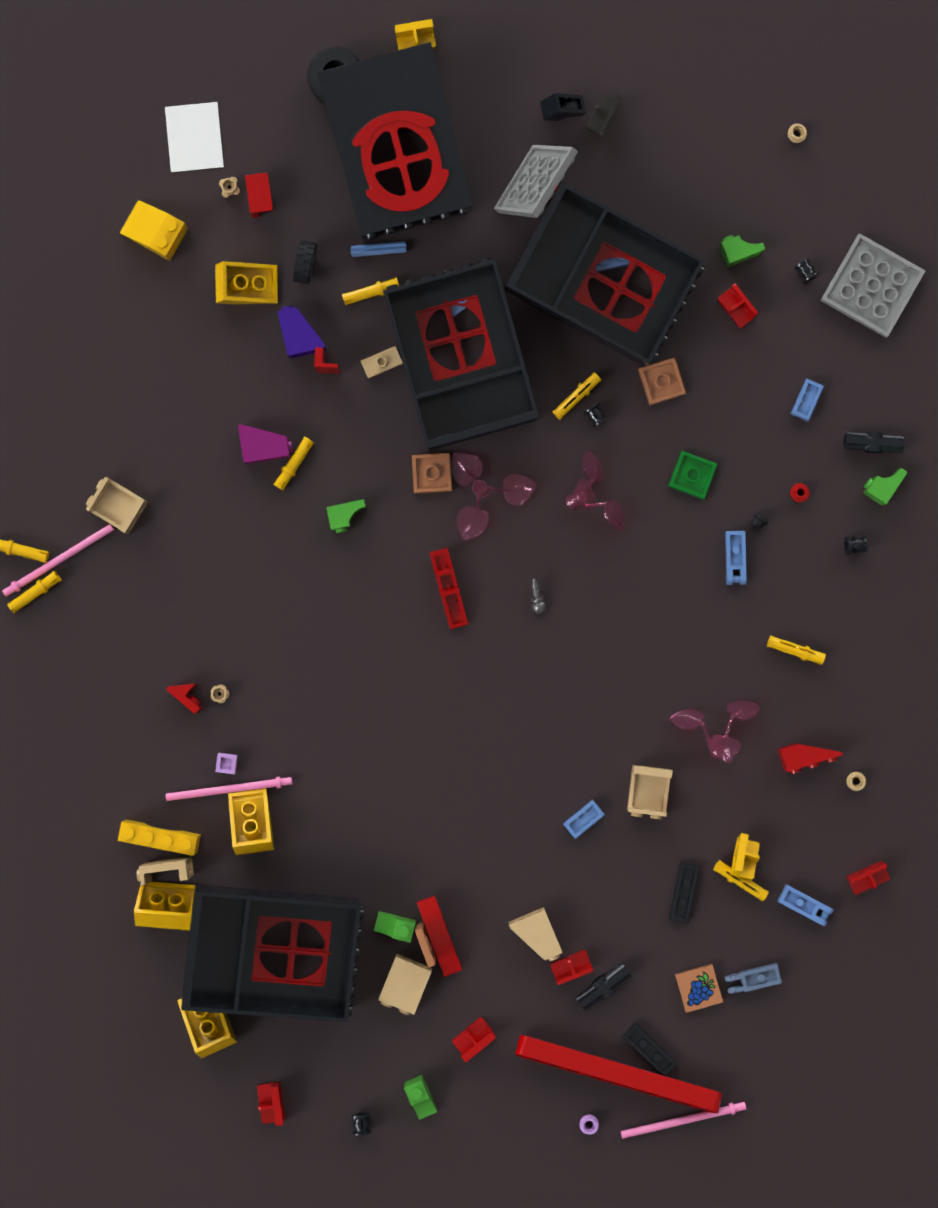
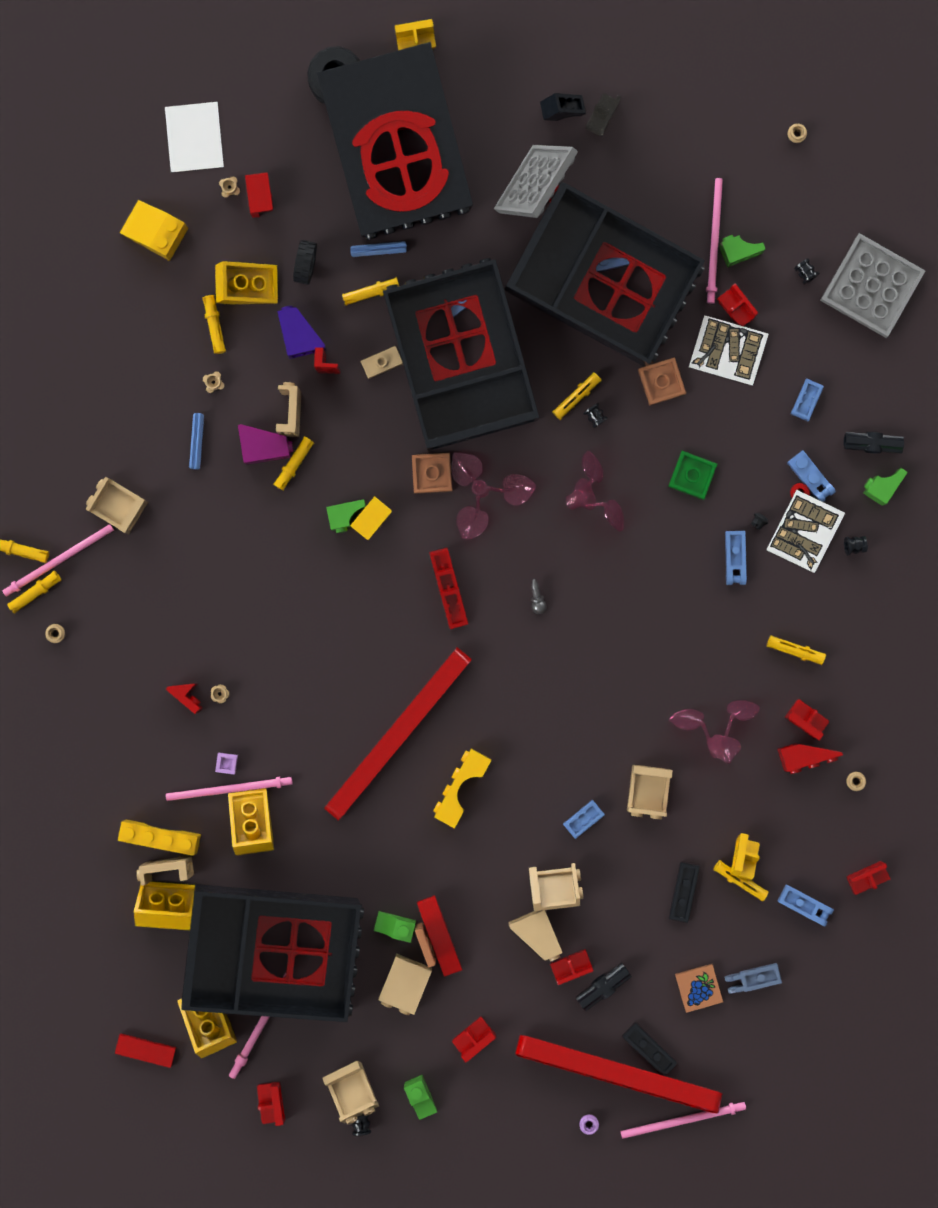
(49, 633): none -> tan plate
(145, 1050): none -> red tile
(196, 441): none -> medium blue axle
(212, 317): none -> yellow pin
(213, 377): none -> tan plate
(242, 1059): none -> bright pink bar
(291, 429): none -> tan panel
(351, 1092): none -> tan panel
(371, 518): none -> yellow panel
(397, 733): none -> red beam
(473, 766): none -> yellow arch
(555, 888): none -> tan panel
(712, 289): none -> bright pink bar
(728, 350): none -> sticker
(805, 531): none -> sticker
(807, 719): none -> red panel
(810, 476): none -> medium blue plate

